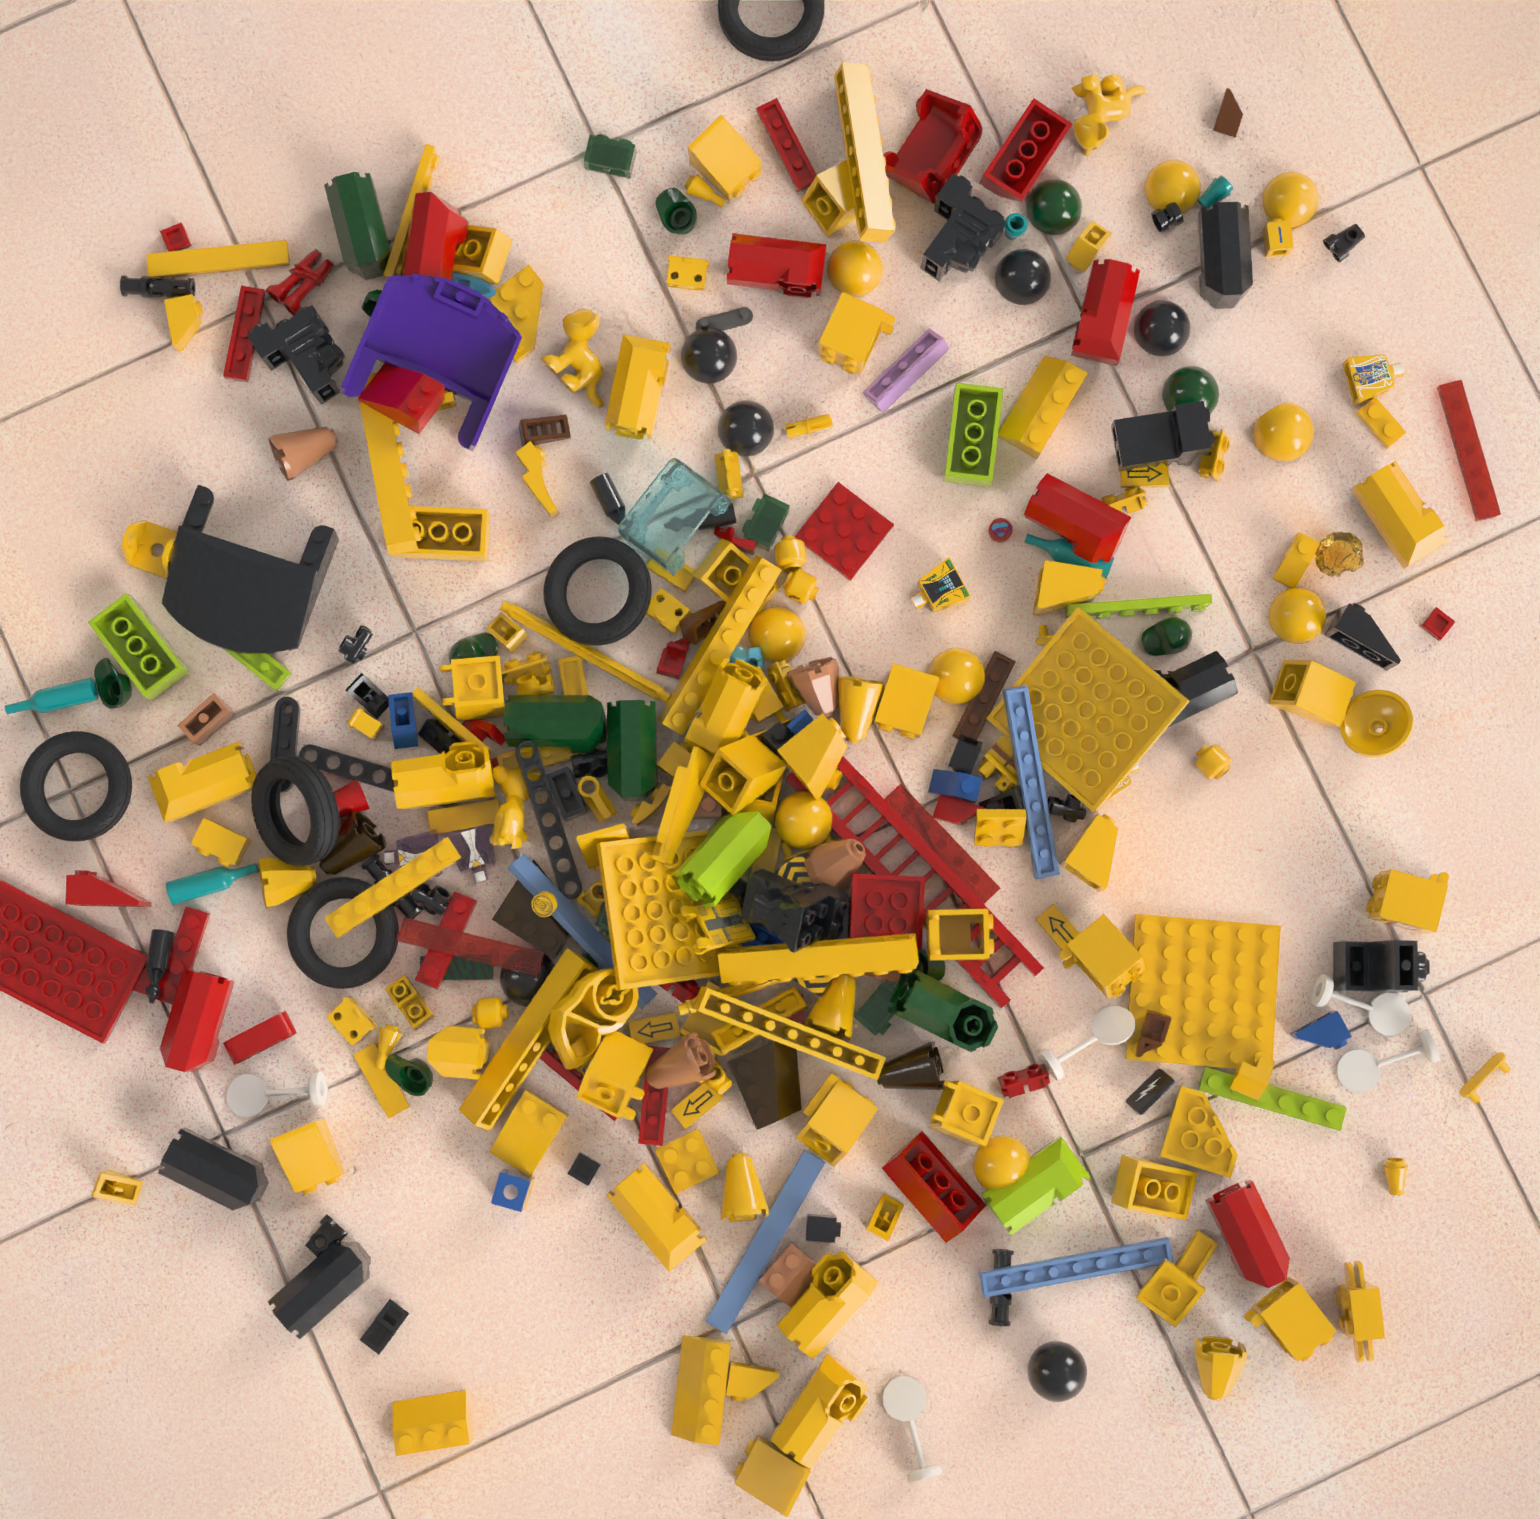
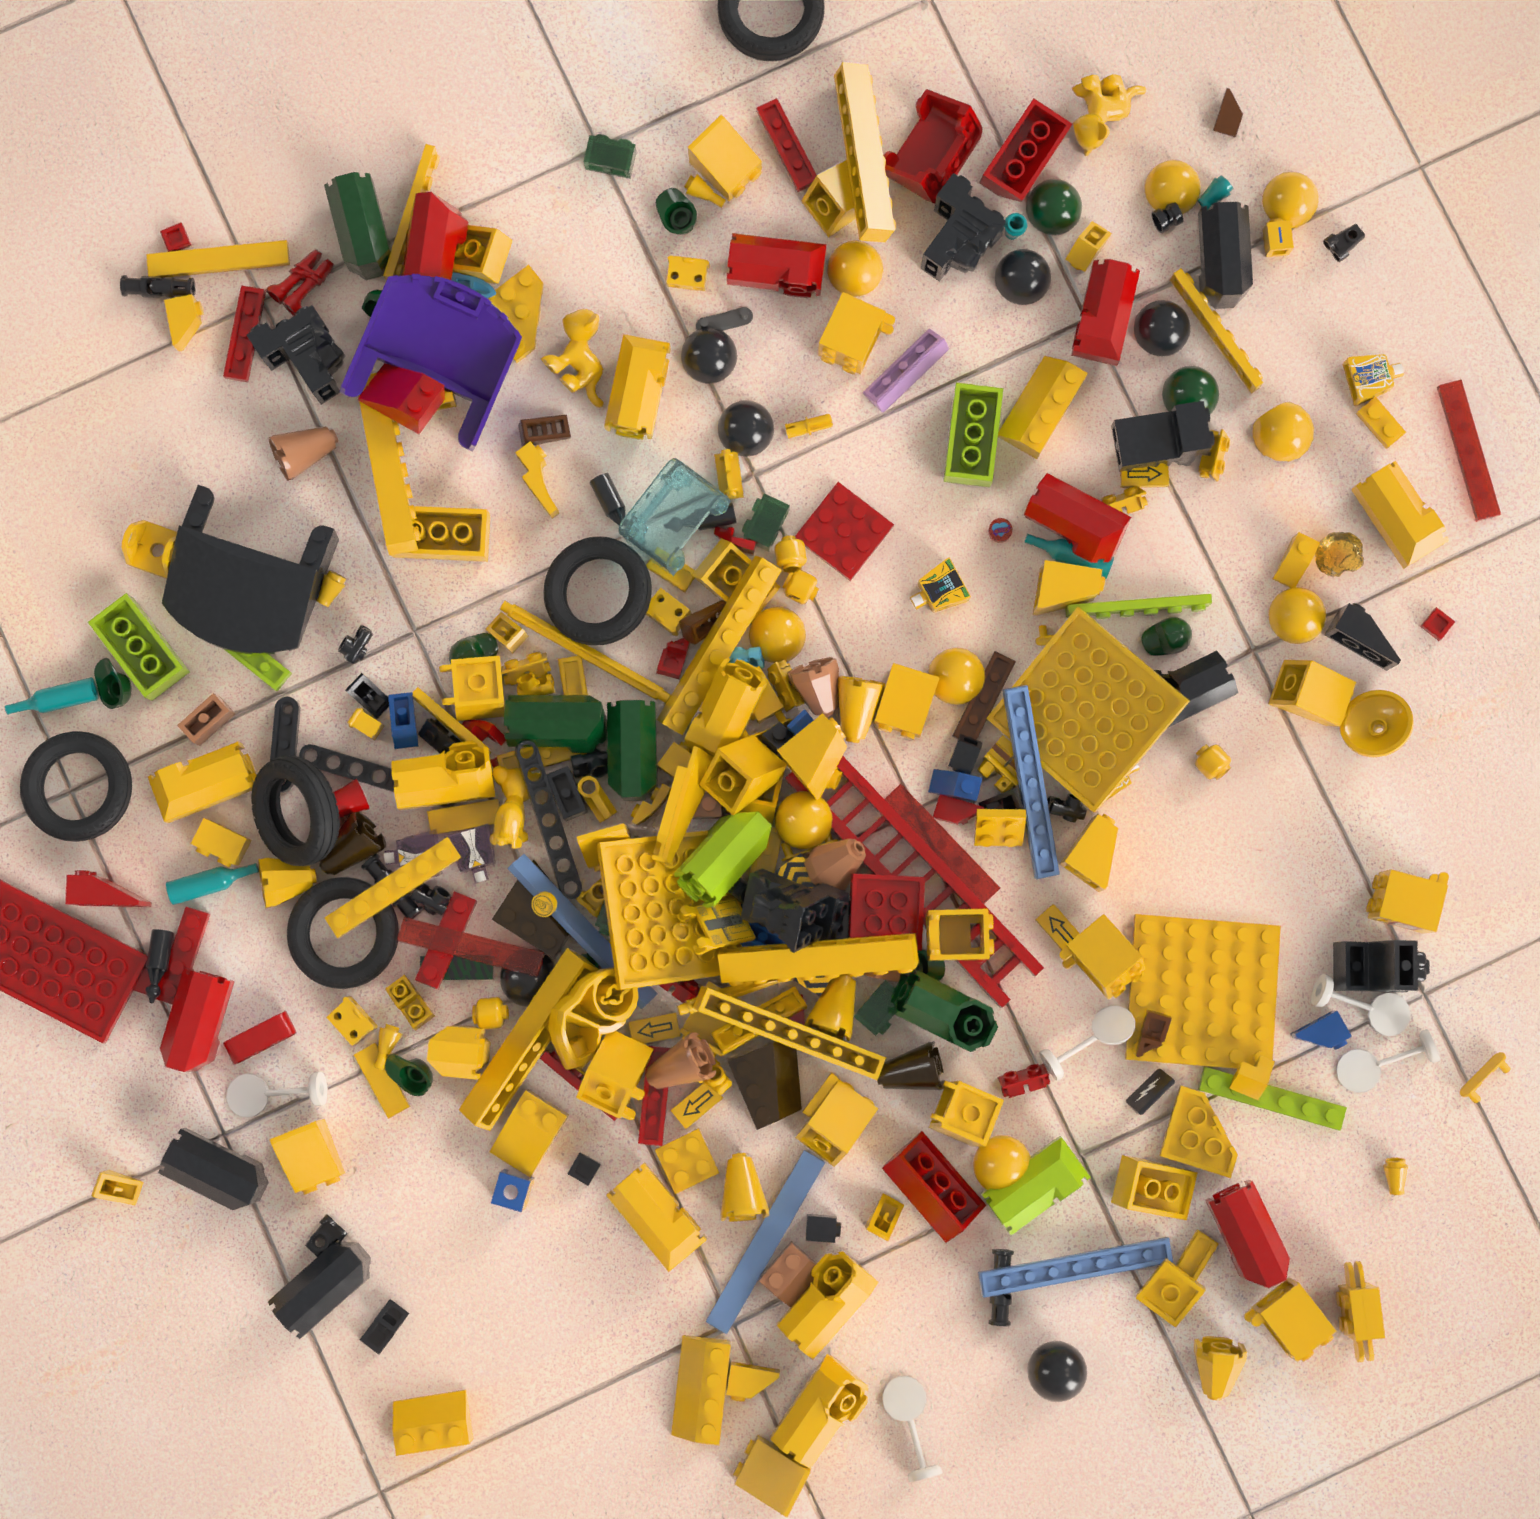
(330, 588): none -> yellow cone
(1212, 324): none -> yellow plate

